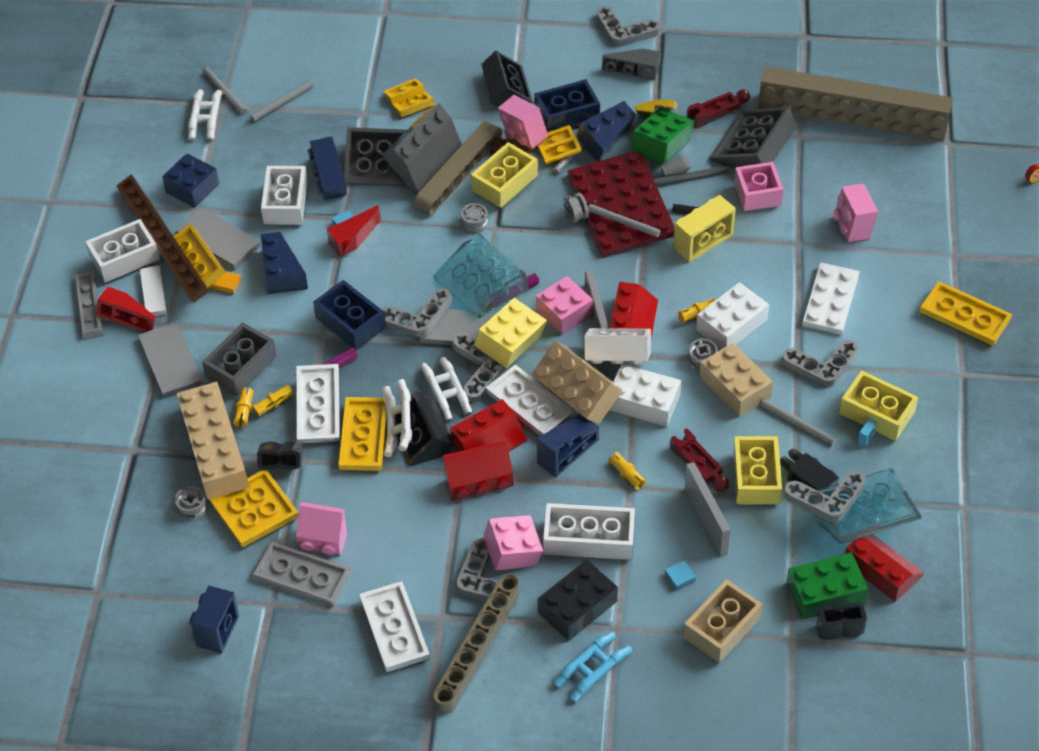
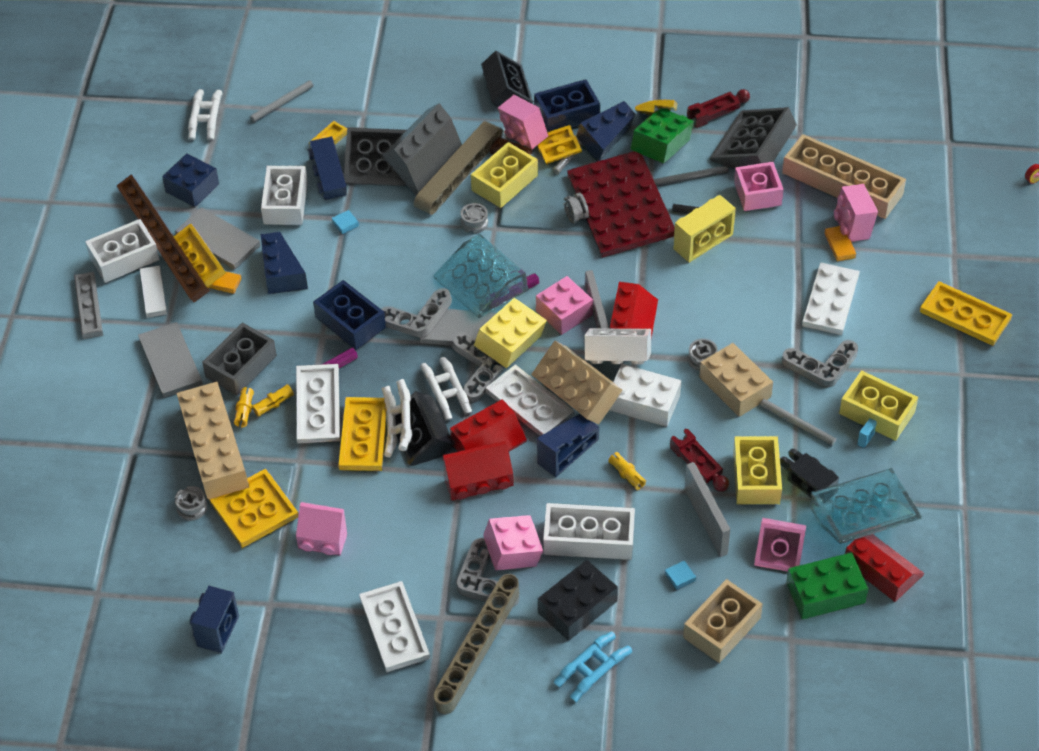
(124, 310): red slope -> none
(225, 91): light grey bar -> none
(275, 455): black brick -> none
(302, 574): light grey tile -> none
(333, 129): none -> yellow tile
(352, 232): red slope -> none
(408, 97): yellow slope -> none
(624, 220): light grey bar -> none
(637, 62): dark grey slope -> none
(646, 29): light grey beam -> none
(676, 166): light grey cone -> none
(691, 312): yellow pin -> none
(732, 316): white brick -> none
(779, 544): none -> bright pink slope
(826, 503): light grey beam -> none
(832, 169): none -> tan brick
(840, 244): none -> light orange tile
(841, 621): black brick -> none
(855, 102): dark tan brick -> none

